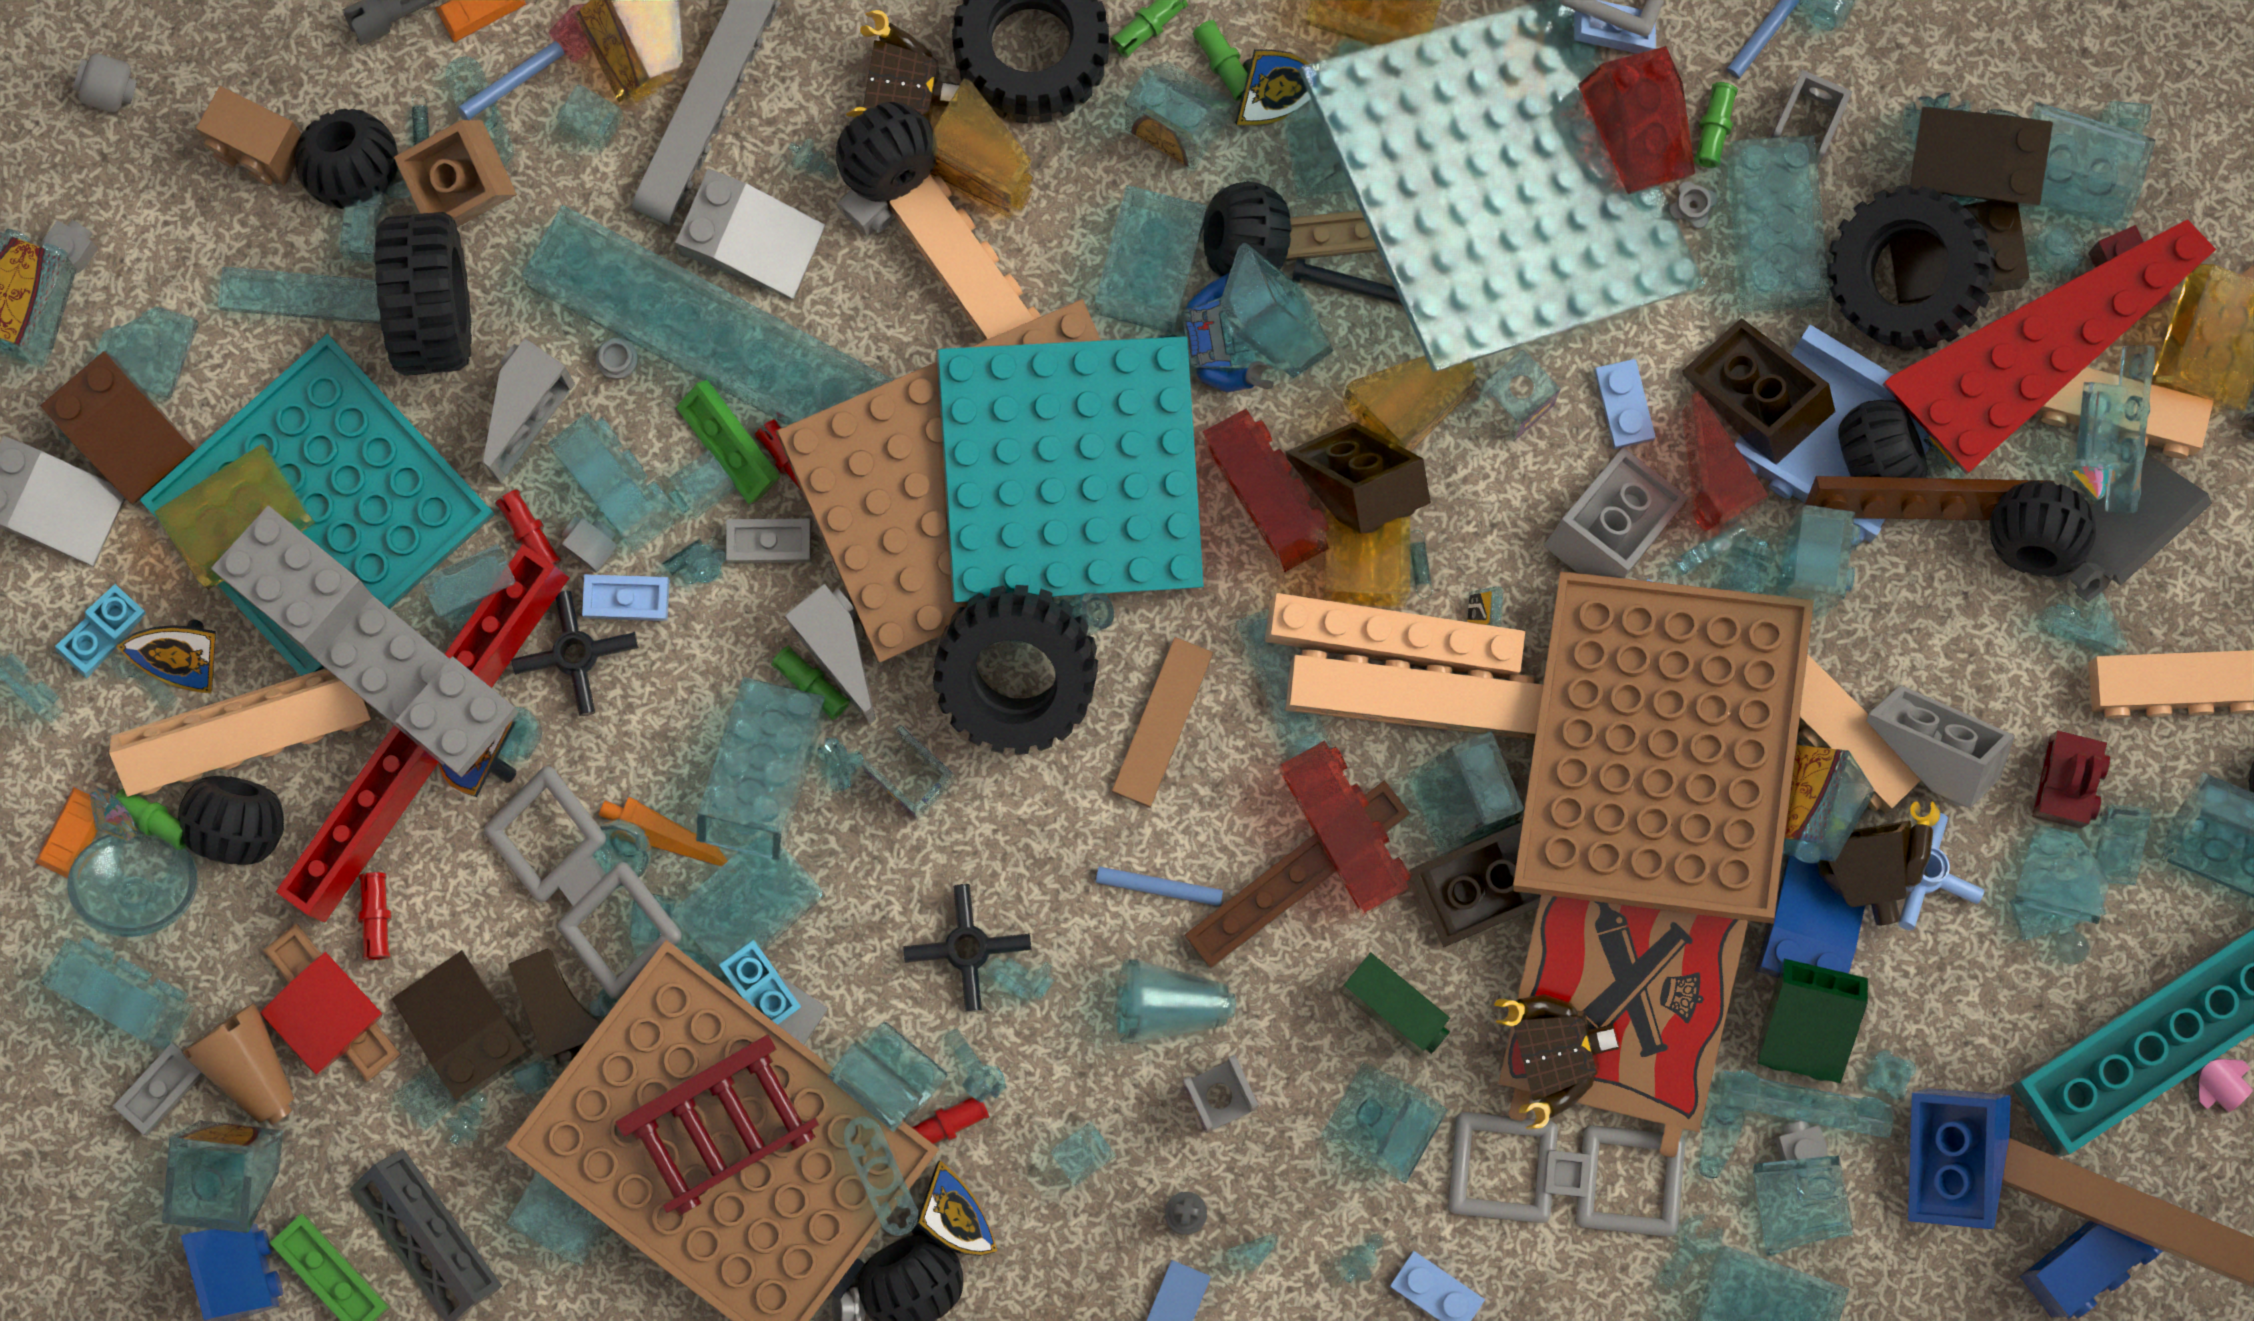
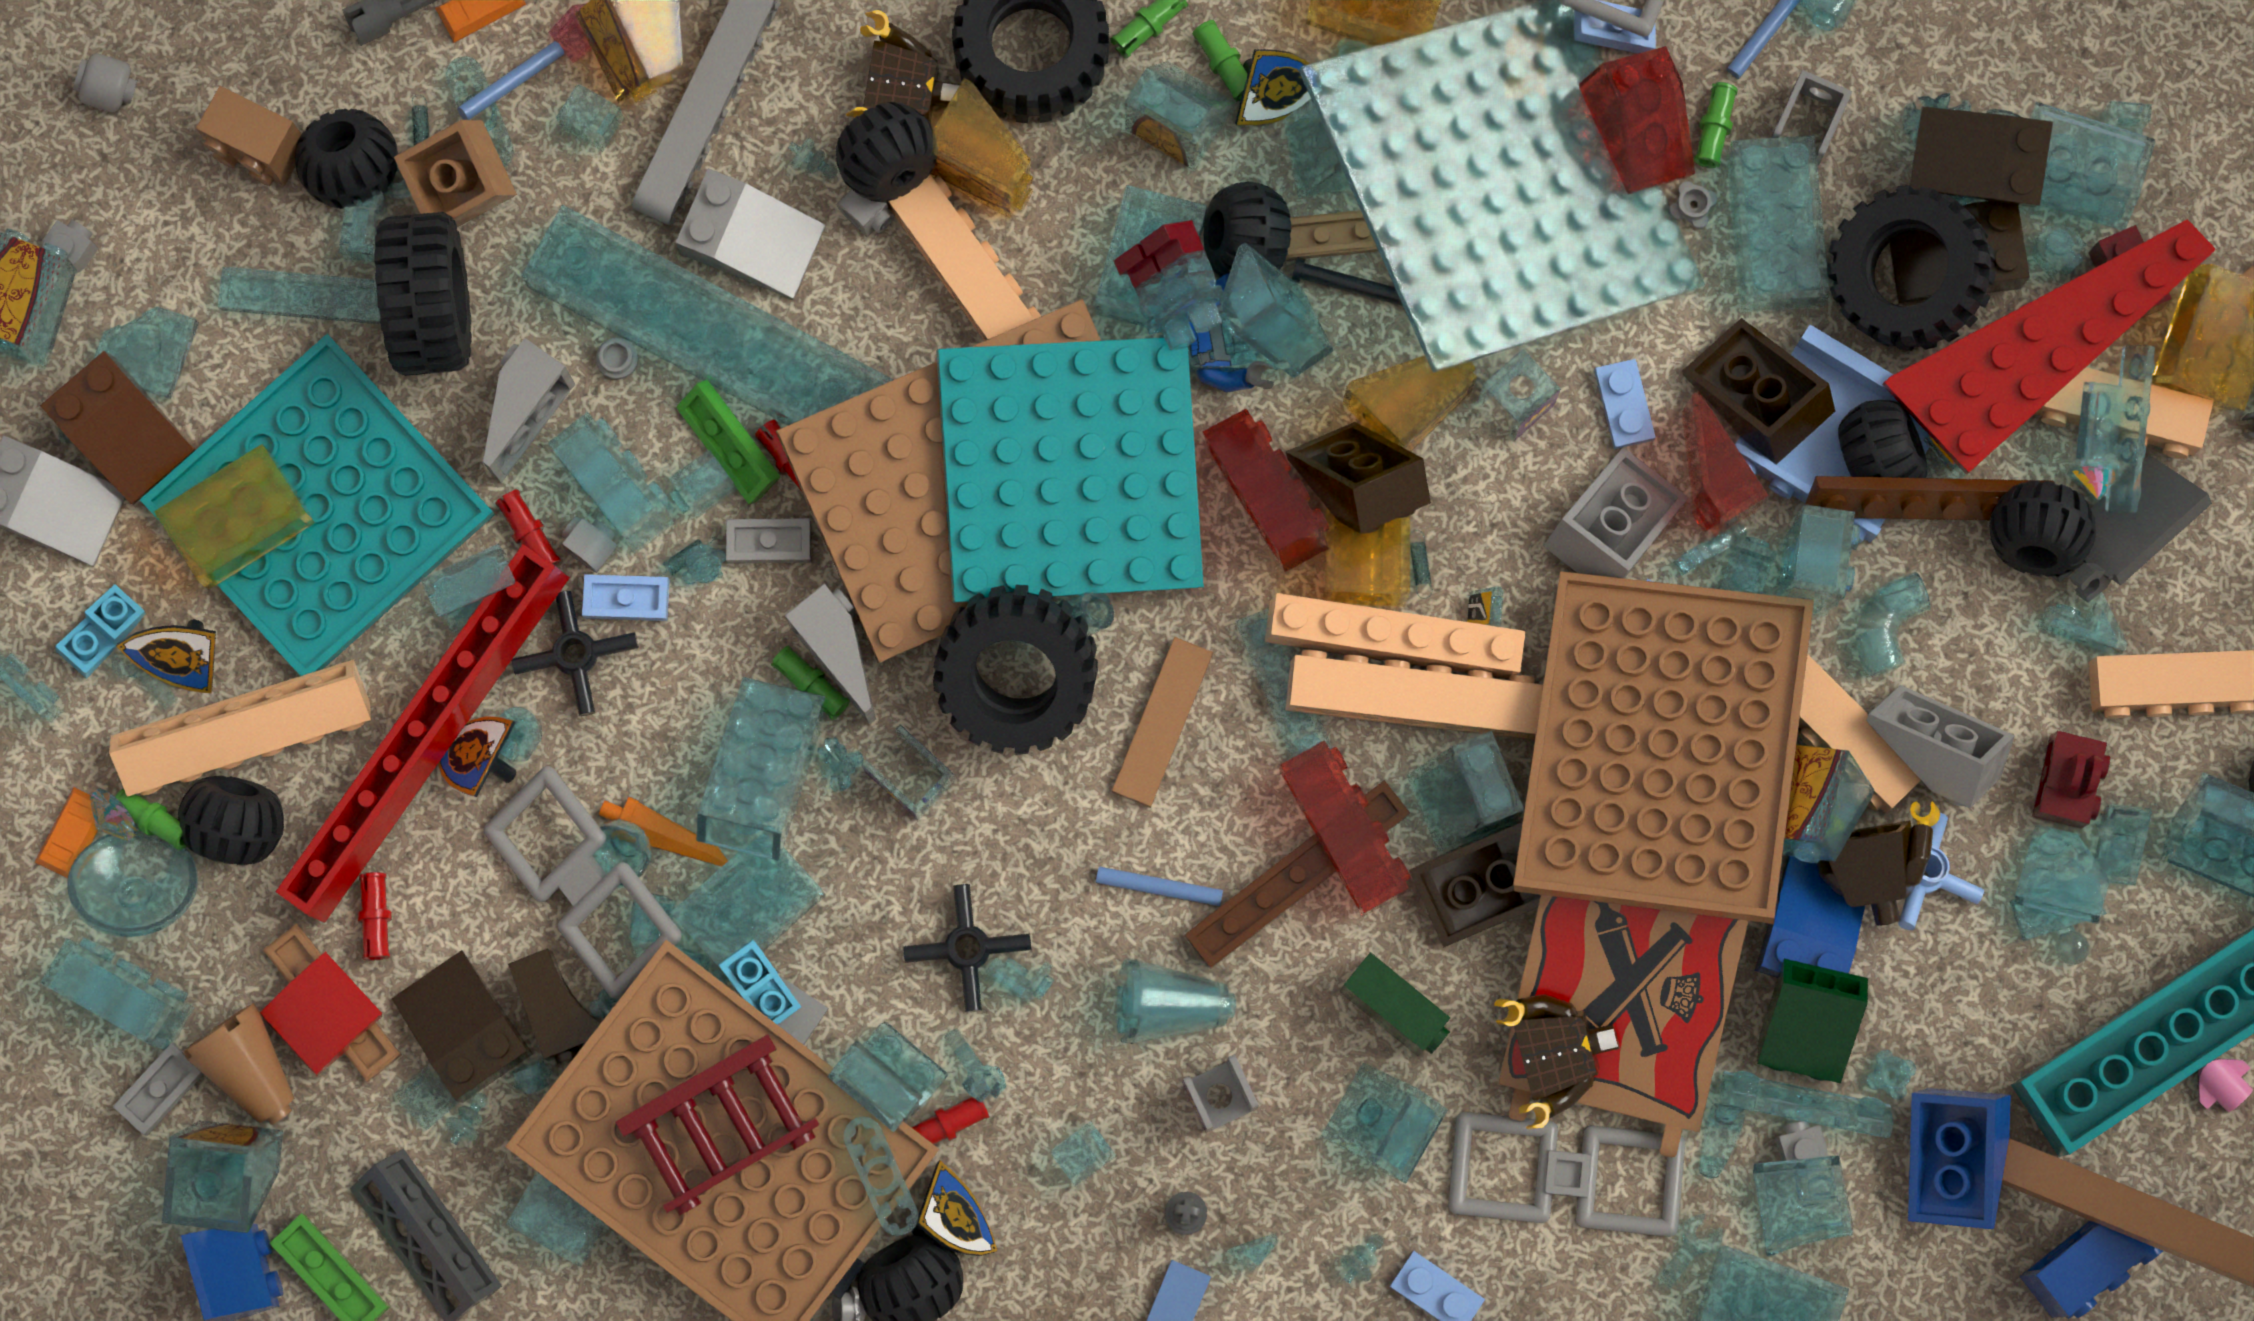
(364, 642): light grey bracket -> none
(1173, 283): none -> clear light blue hips
(1881, 620): none -> clear light blue cylinder

